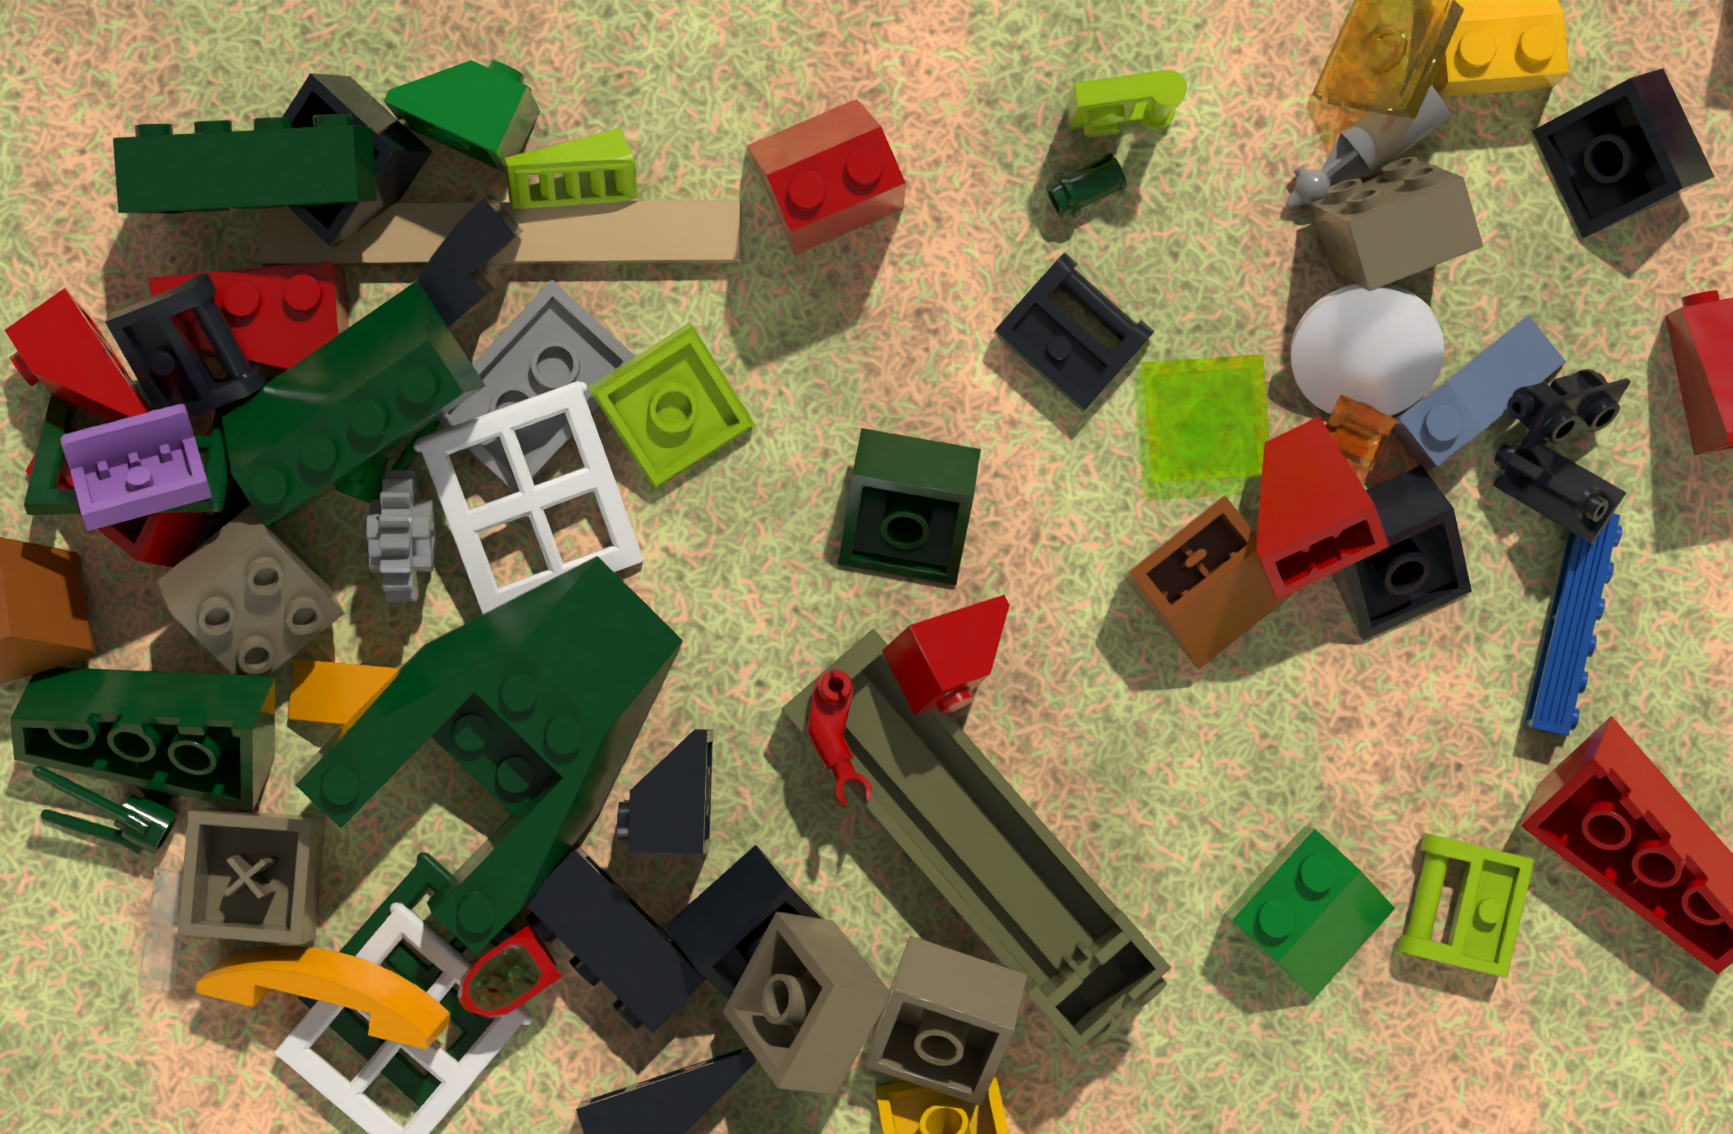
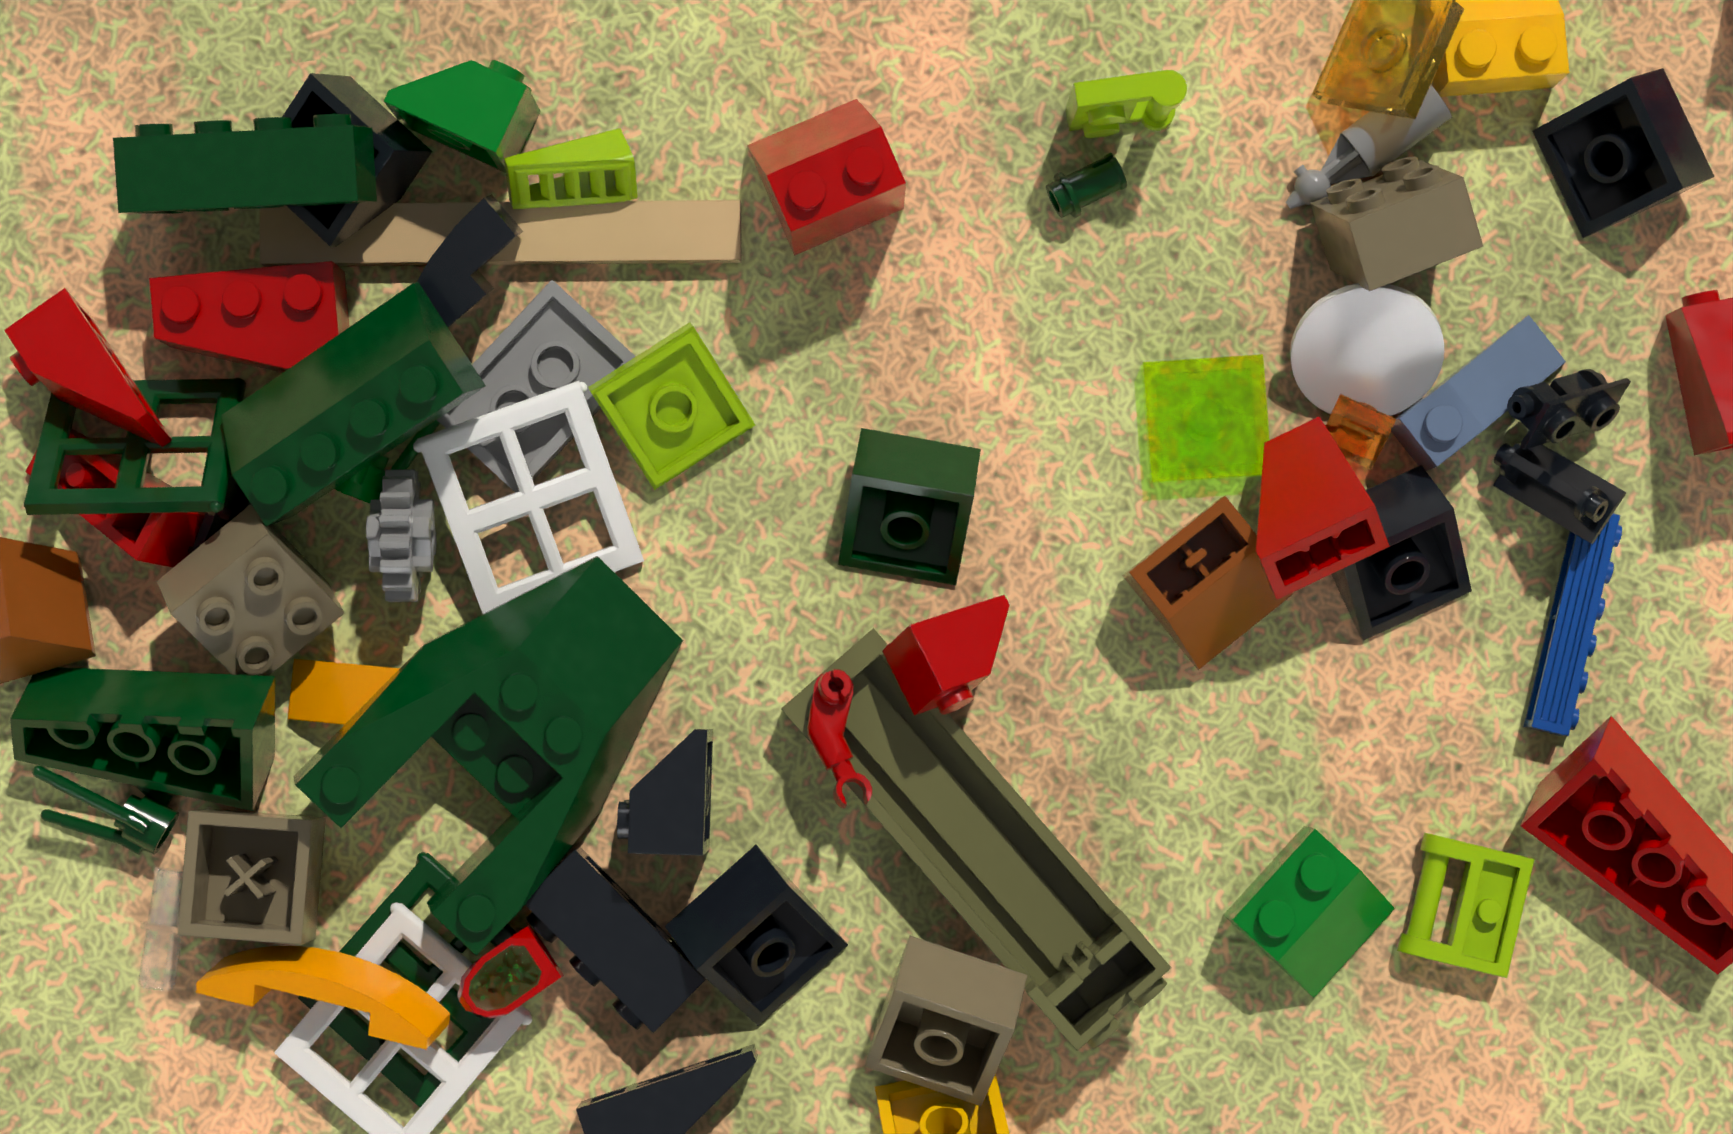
(135, 466): medium lavender bracket -> none
(167, 357): black plate -> none
(806, 1003): dark tan brick -> none
(1059, 345): black plate -> none

